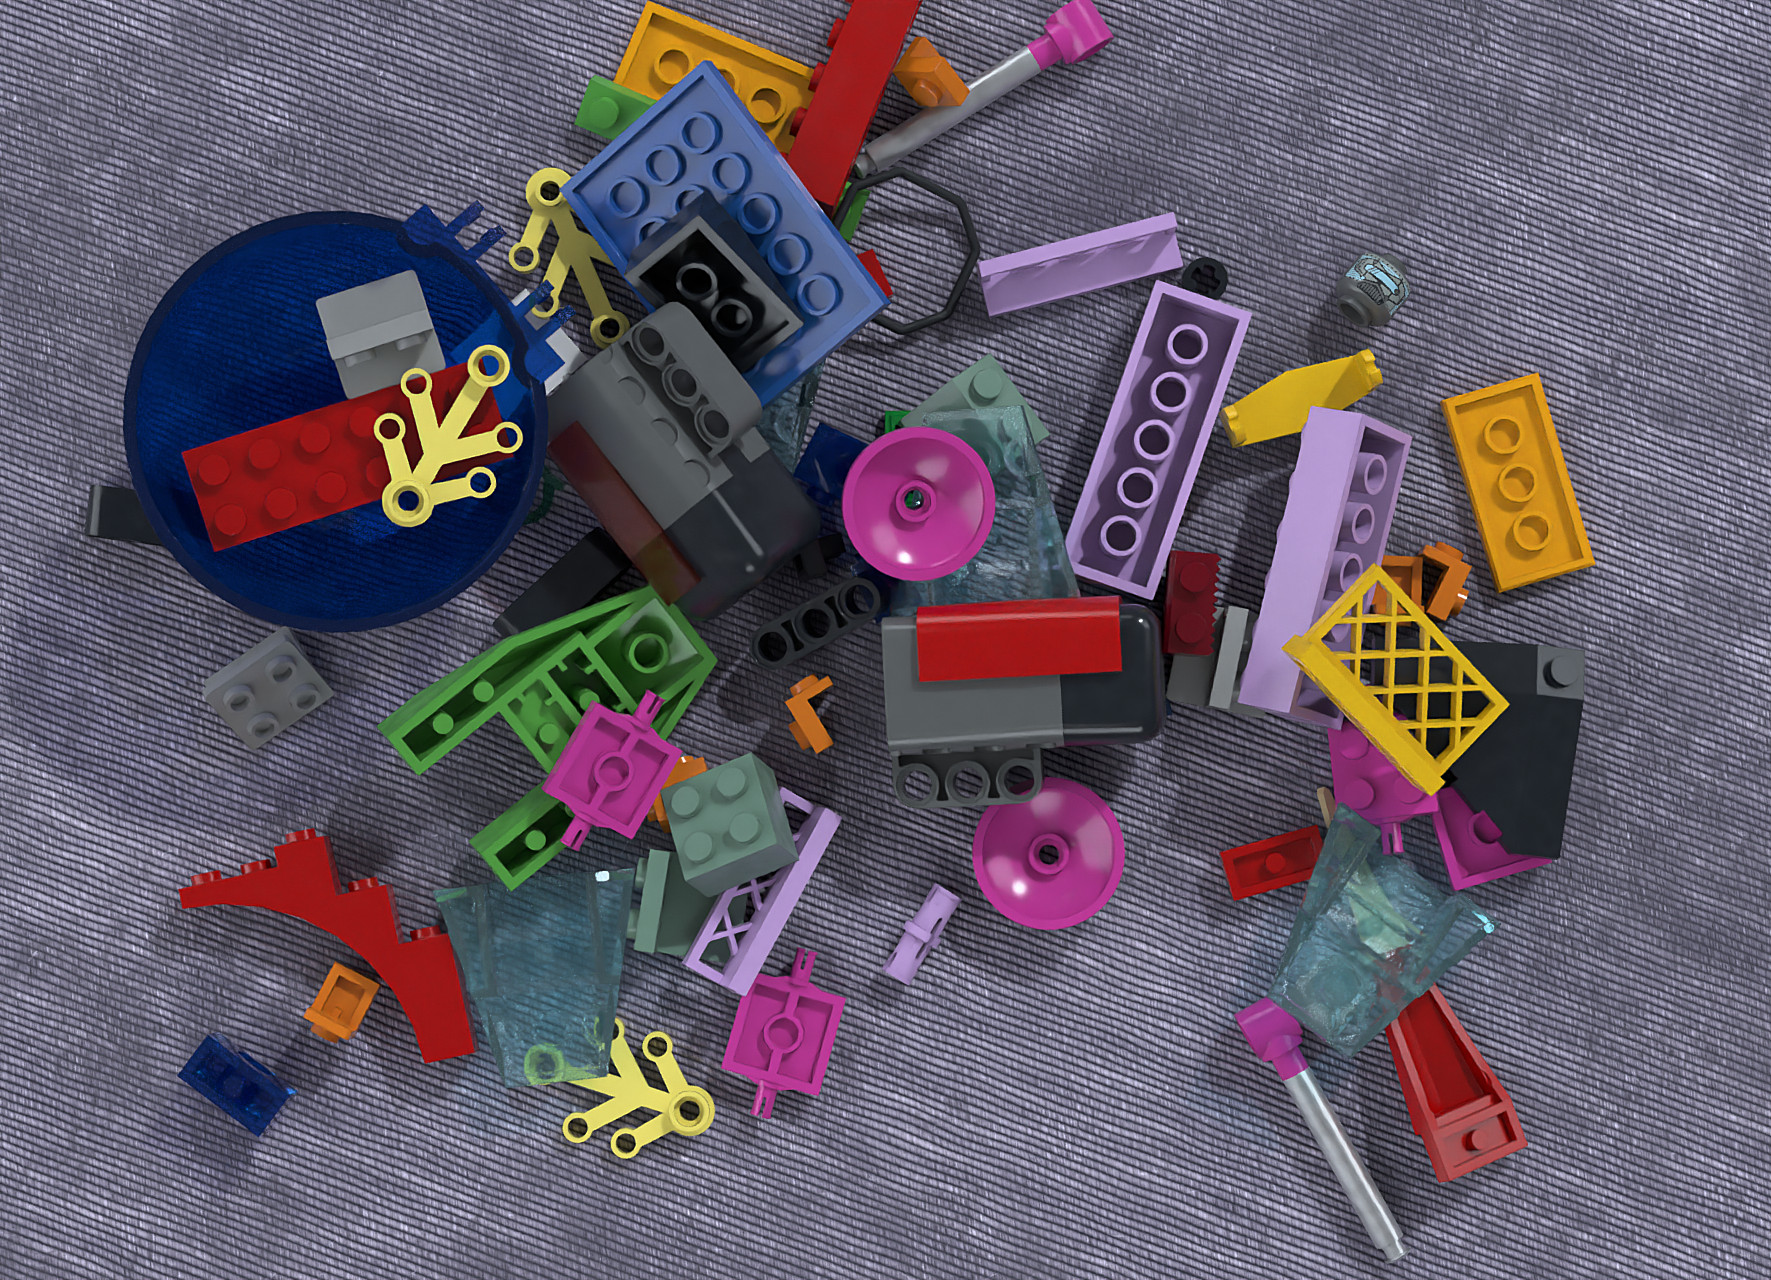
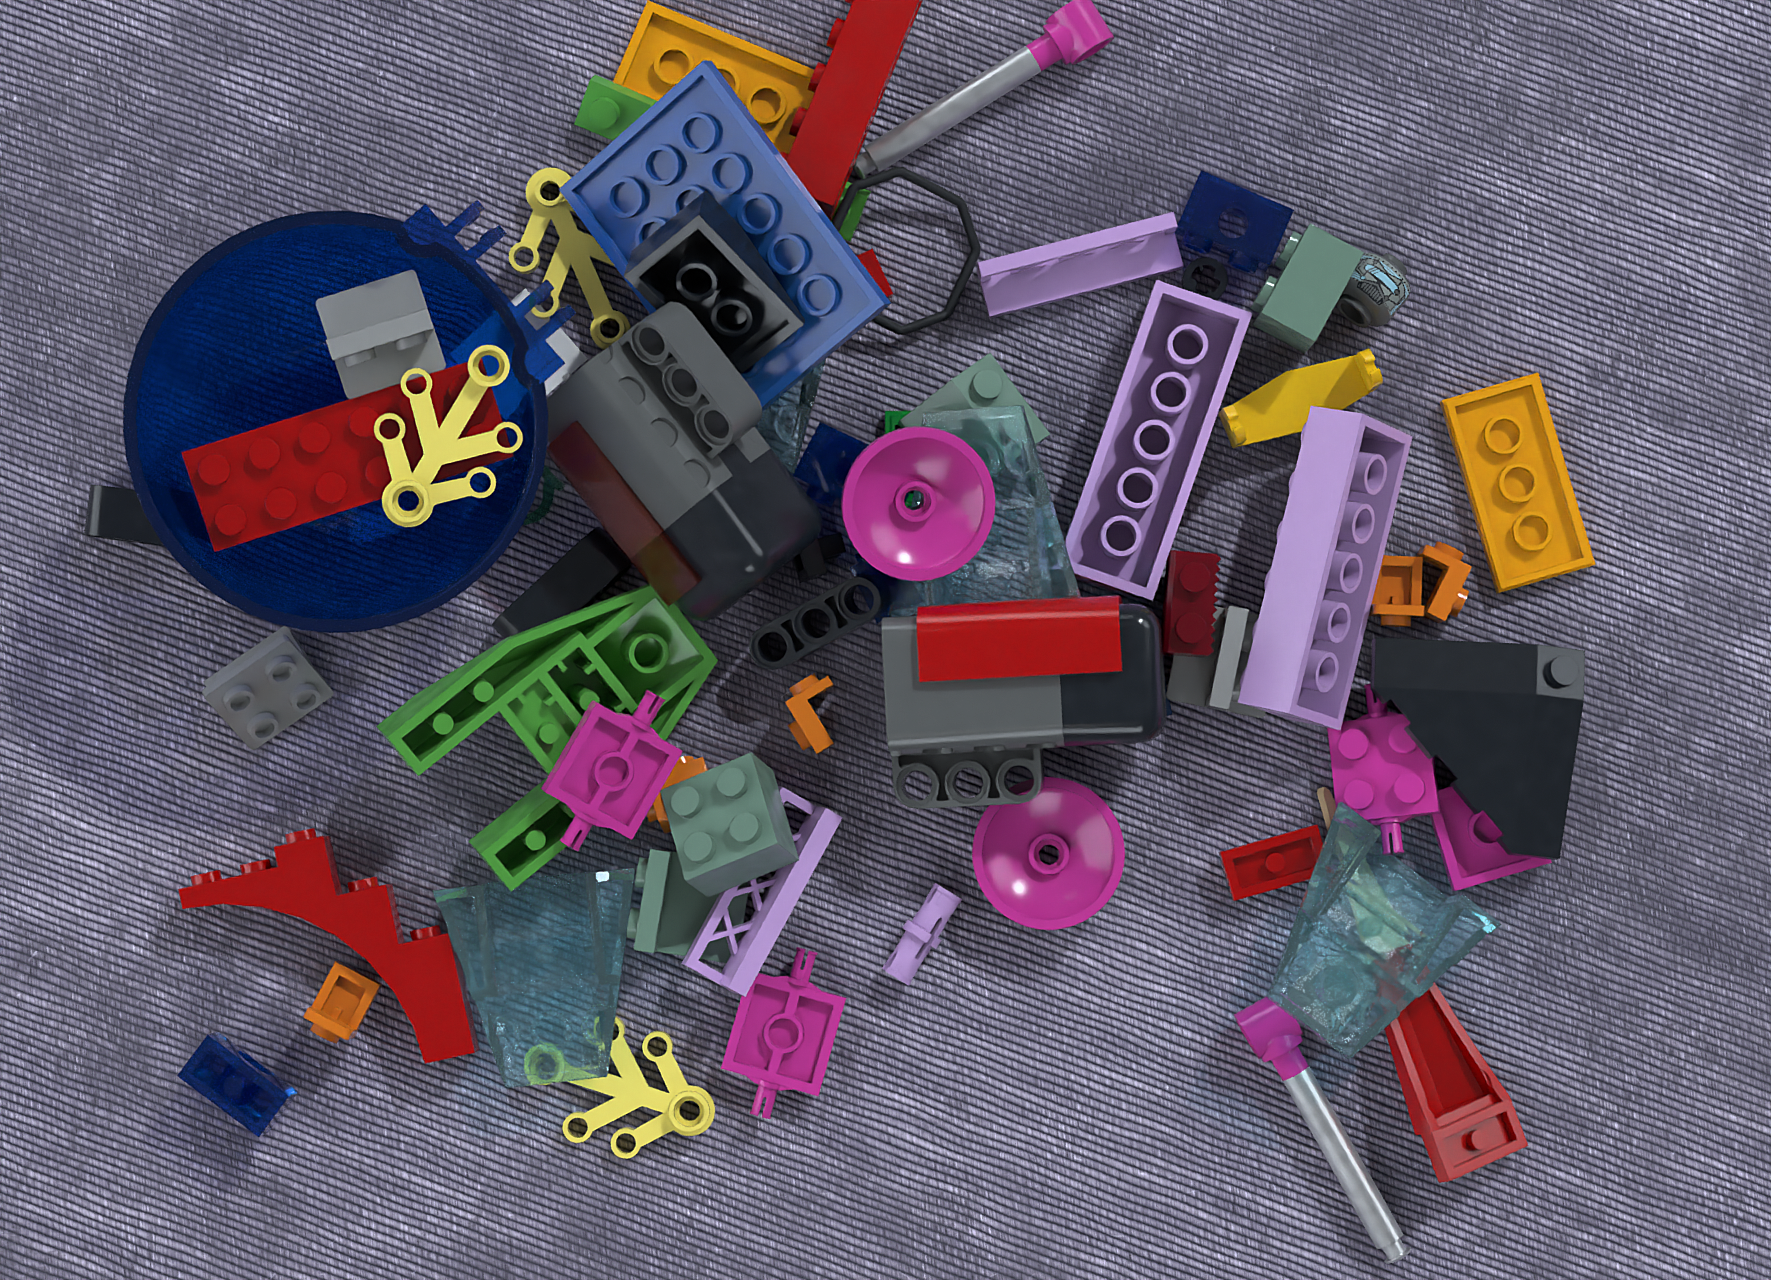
(929, 76): orange bracket -> none
(1263, 222): none -> clear blue brick
(1305, 293): none -> sand green brick
(1361, 705): yellow fence -> none

